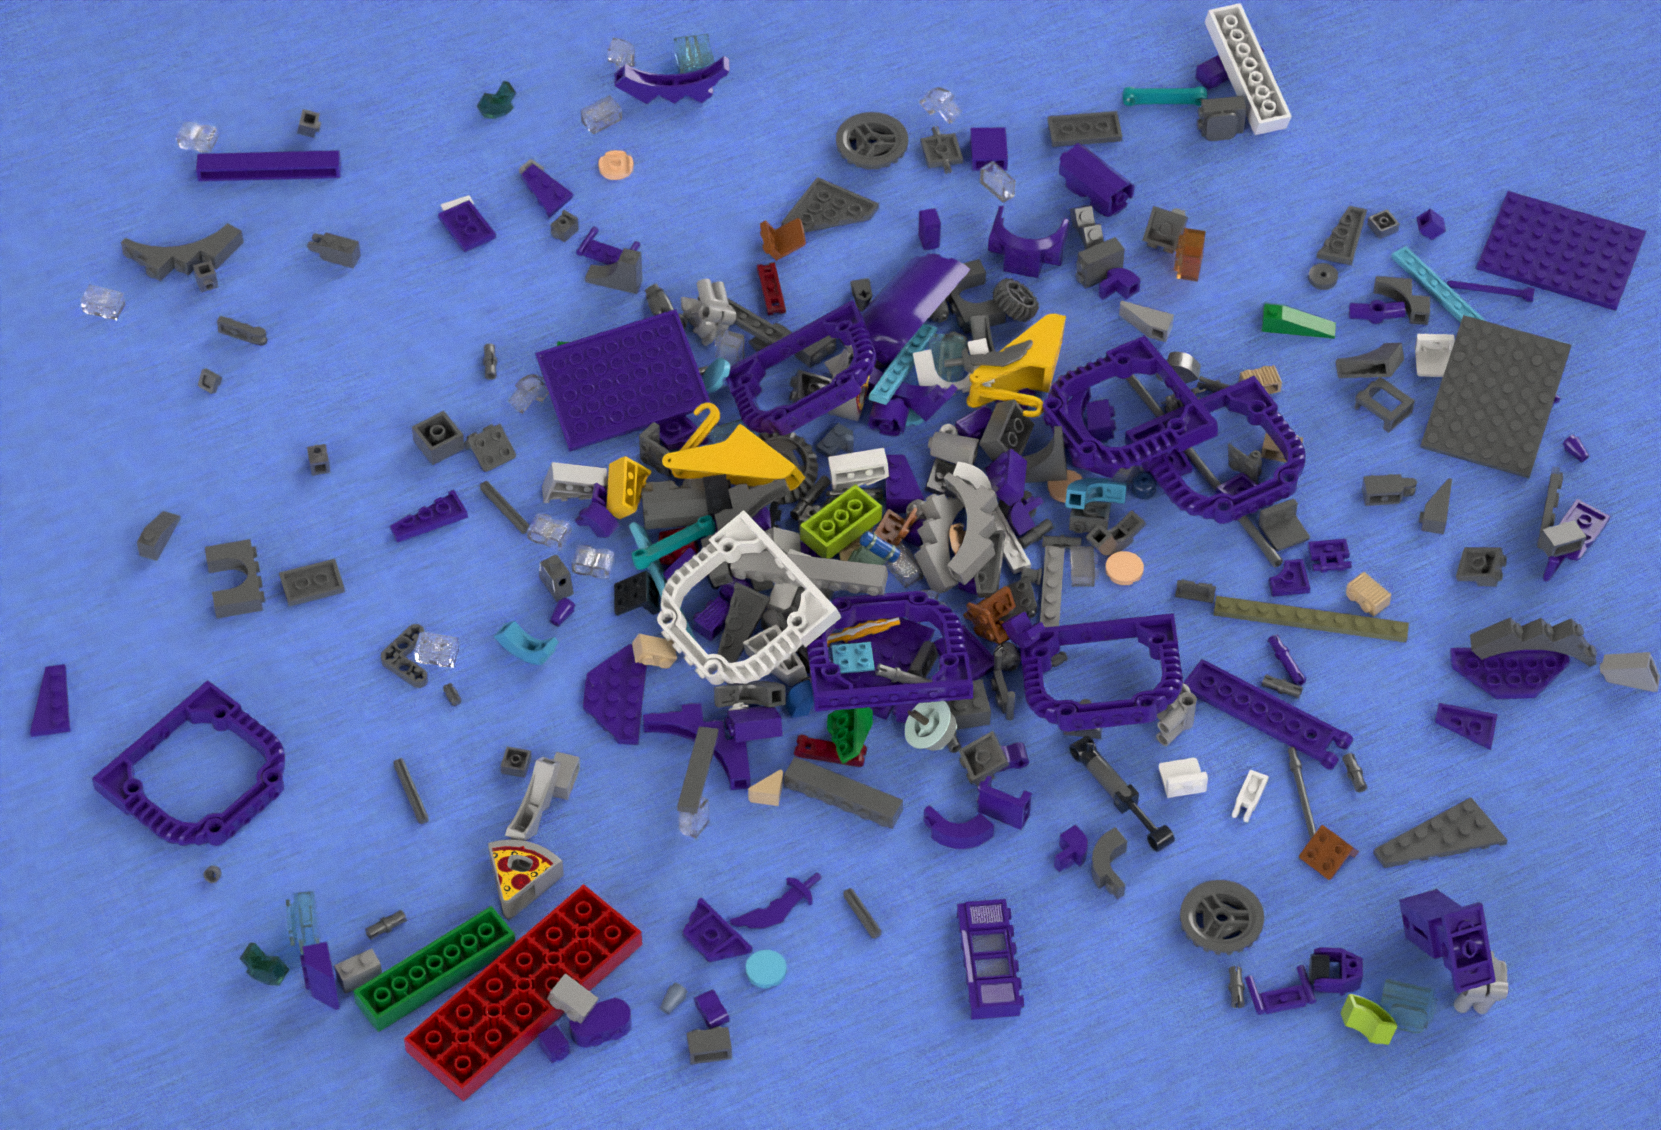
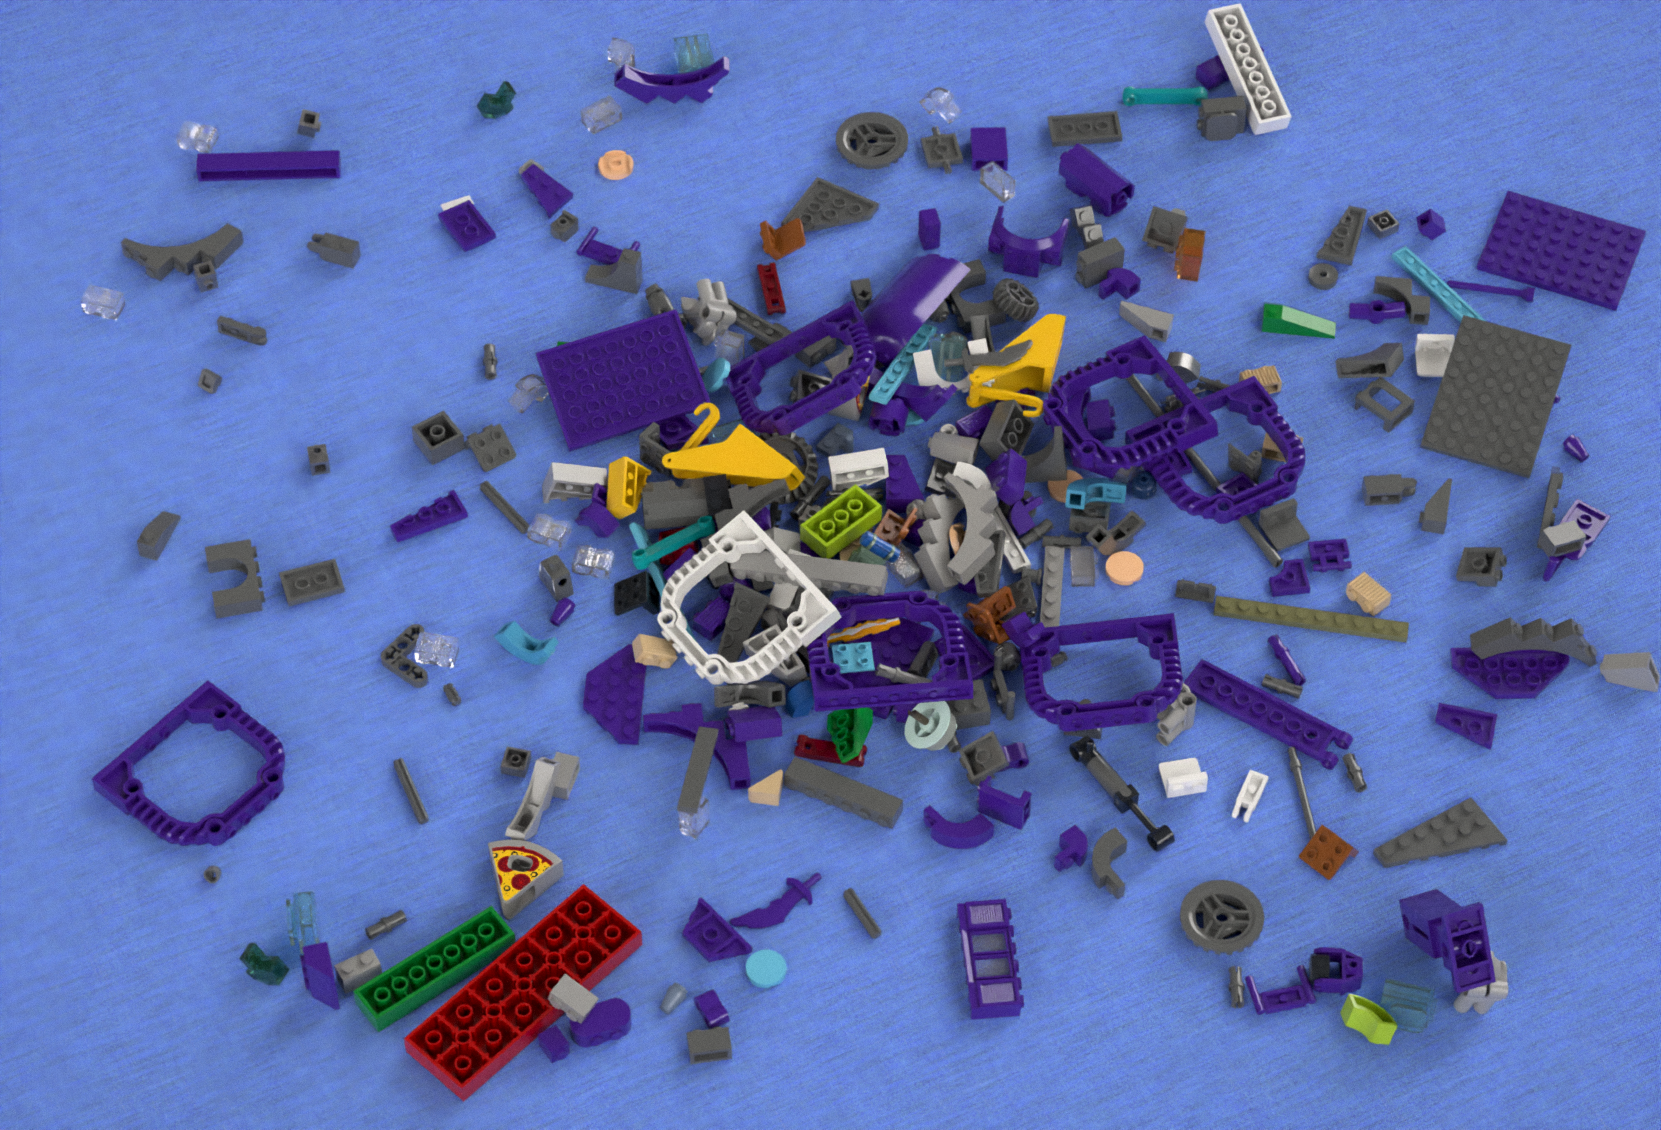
(52, 705): dark purple wing -> none

